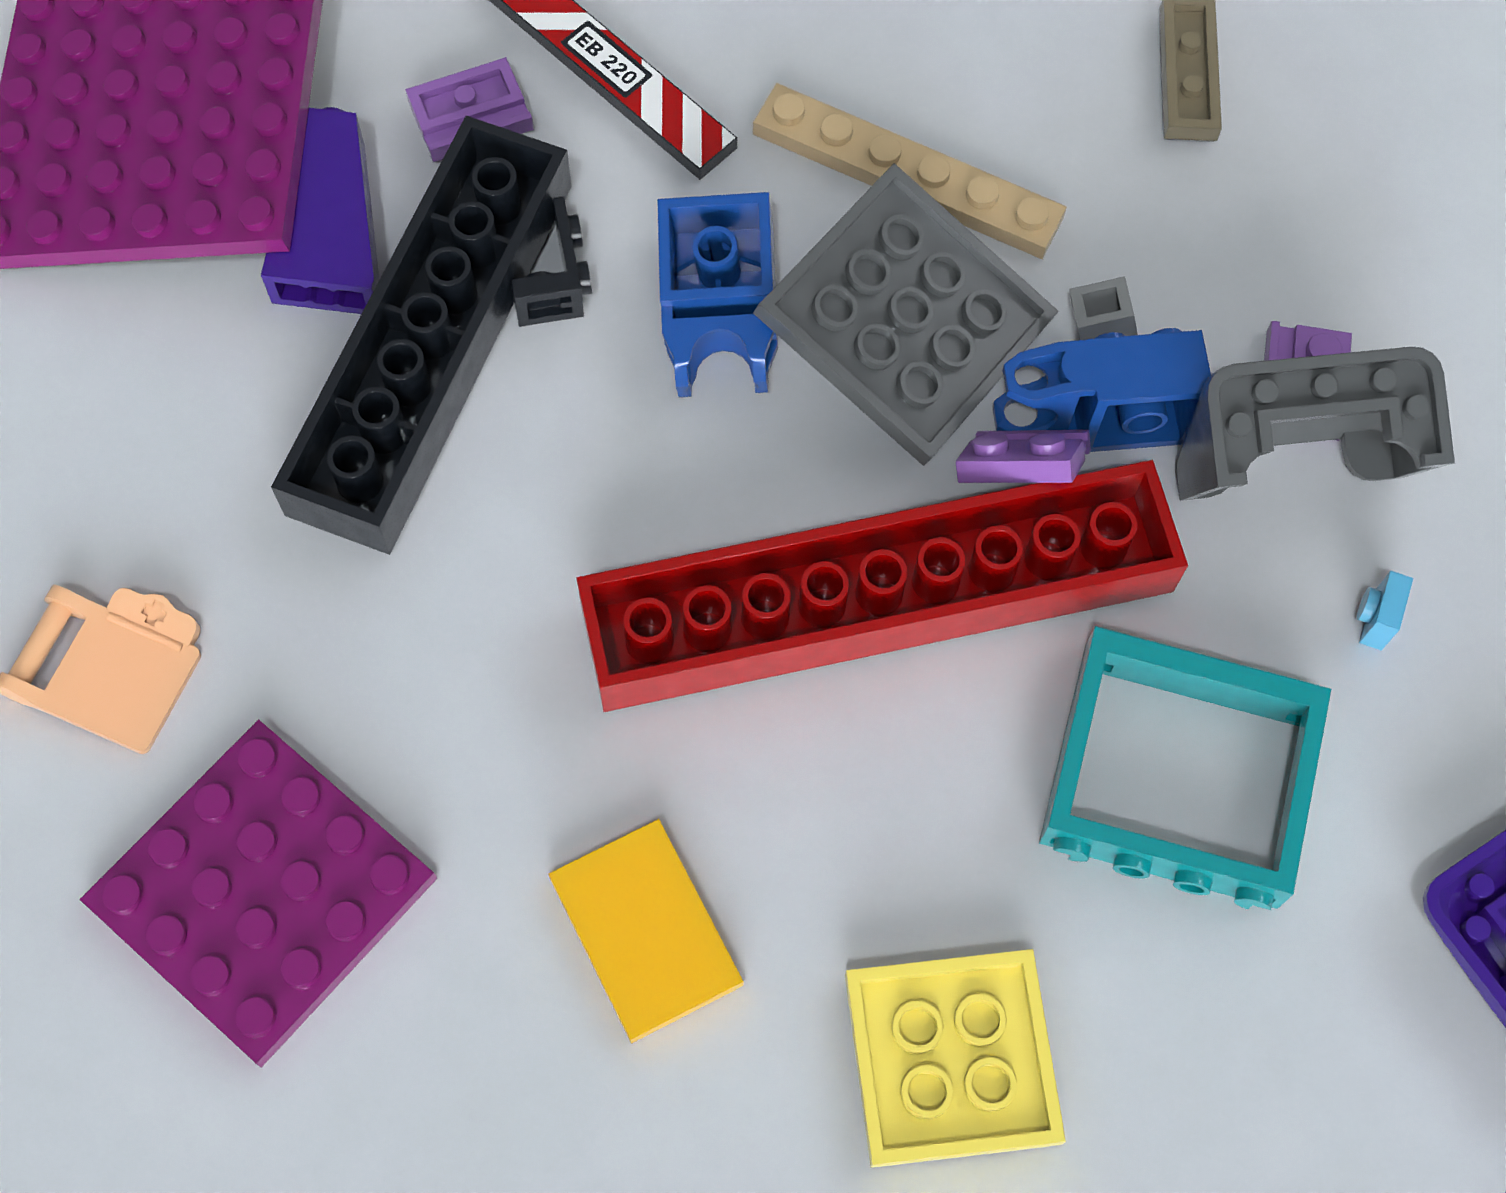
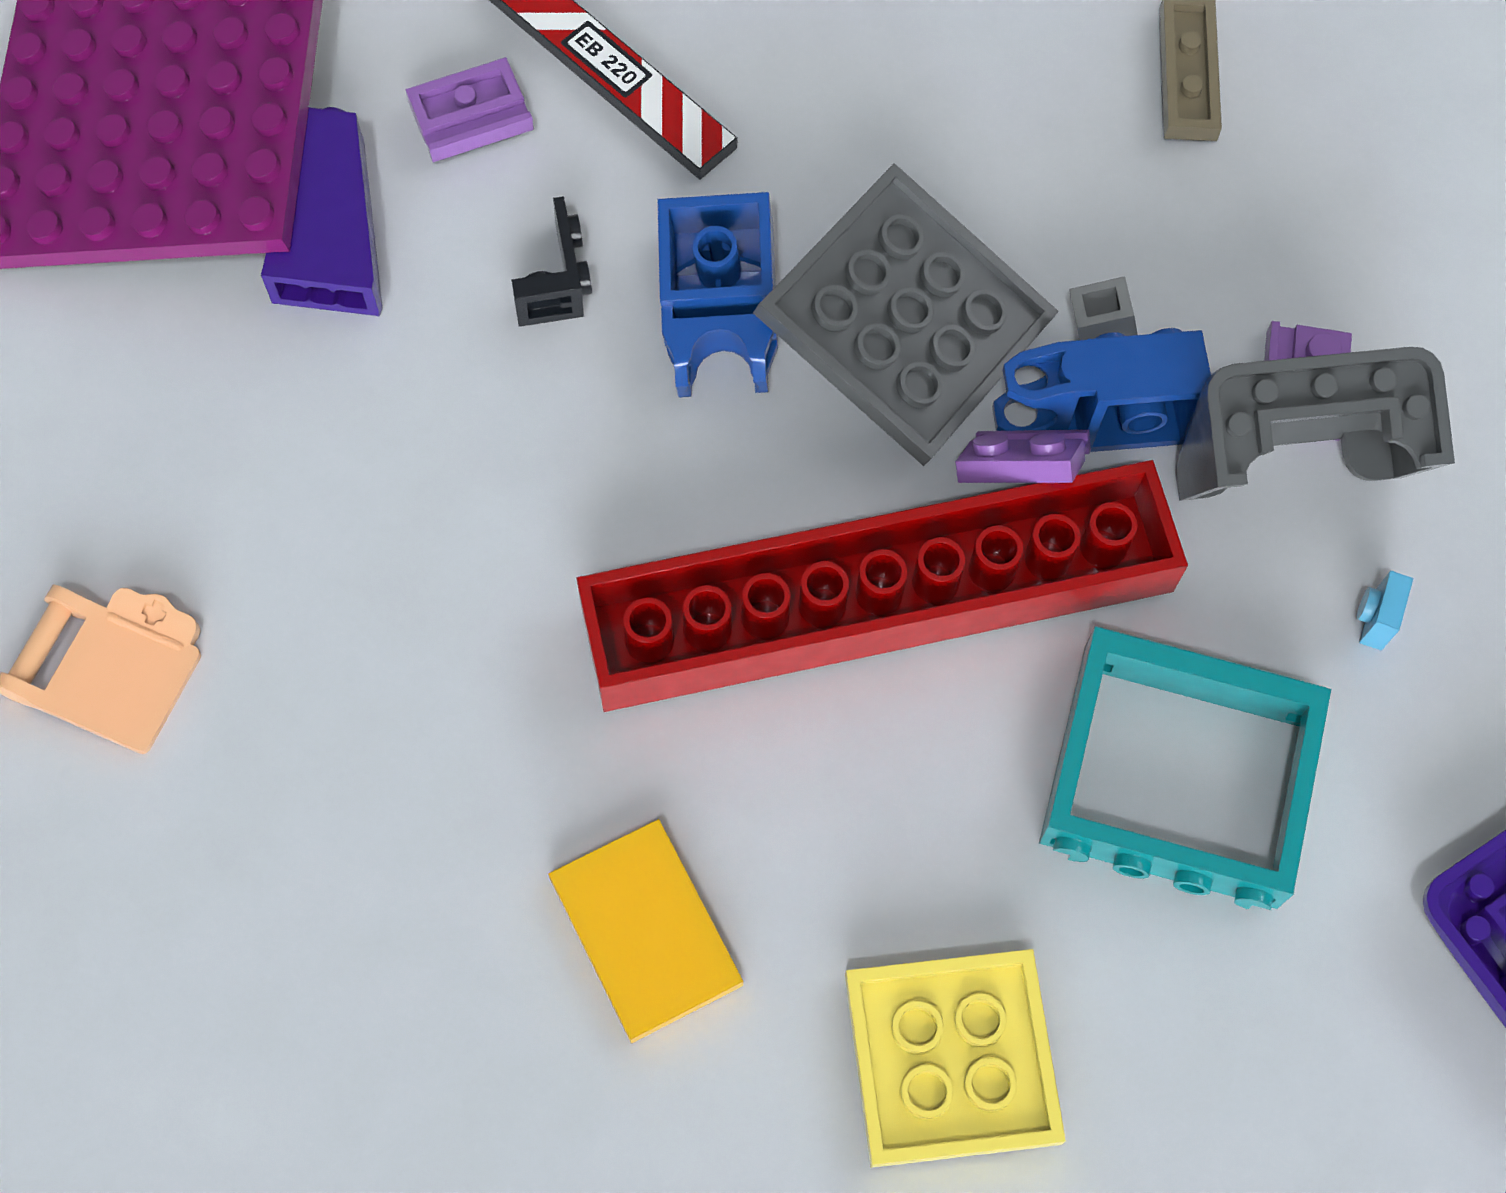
(259, 891): magenta plate -> none
(423, 336): black brick -> none
(868, 151): tan plate -> none

